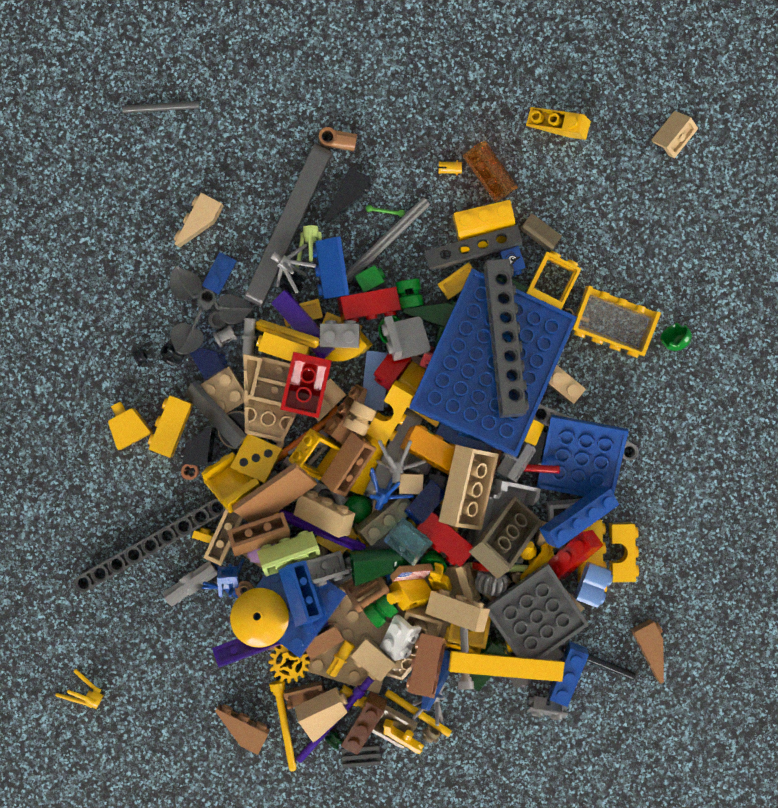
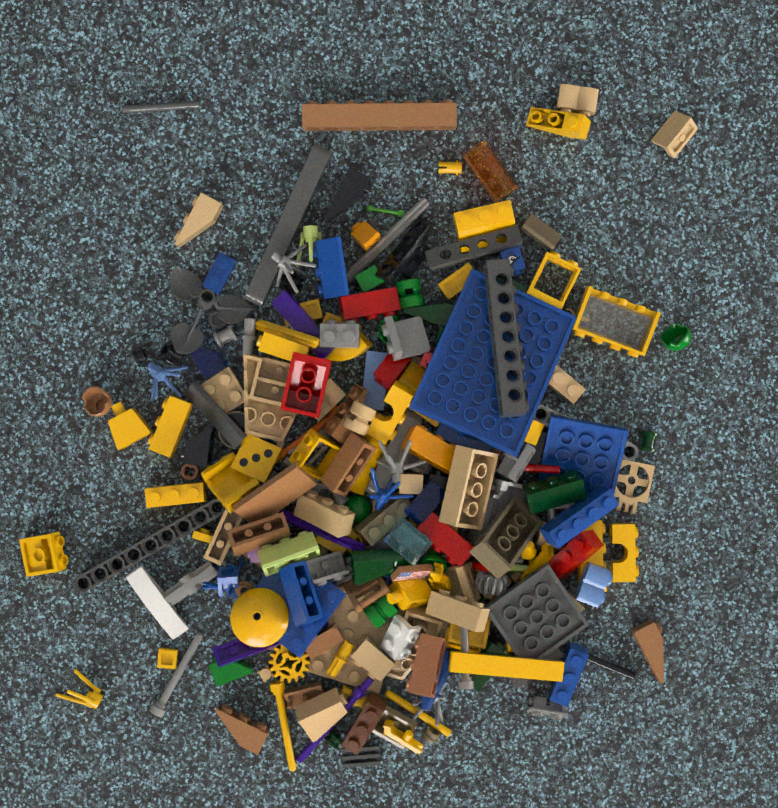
(43, 554): none -> yellow plate
(97, 401): none -> medium nougat hair
(152, 597): none -> white slope
(159, 374): none -> medium blue plant
(159, 707): none -> light grey piece
(167, 658): none -> yellow tile
(175, 494): none -> yellow brick
(229, 672): none -> green slope
(265, 673): none -> tan piece
(340, 139): medium nougat piece -> none
(364, 235): none -> light orange slope
(379, 116): none -> medium nougat brick
(407, 254): none -> black bracket
(554, 491): none -> dark green brick
(577, 99): none -> tan brick
(628, 498): none -> tan piece
(648, 441): none -> dark green bush

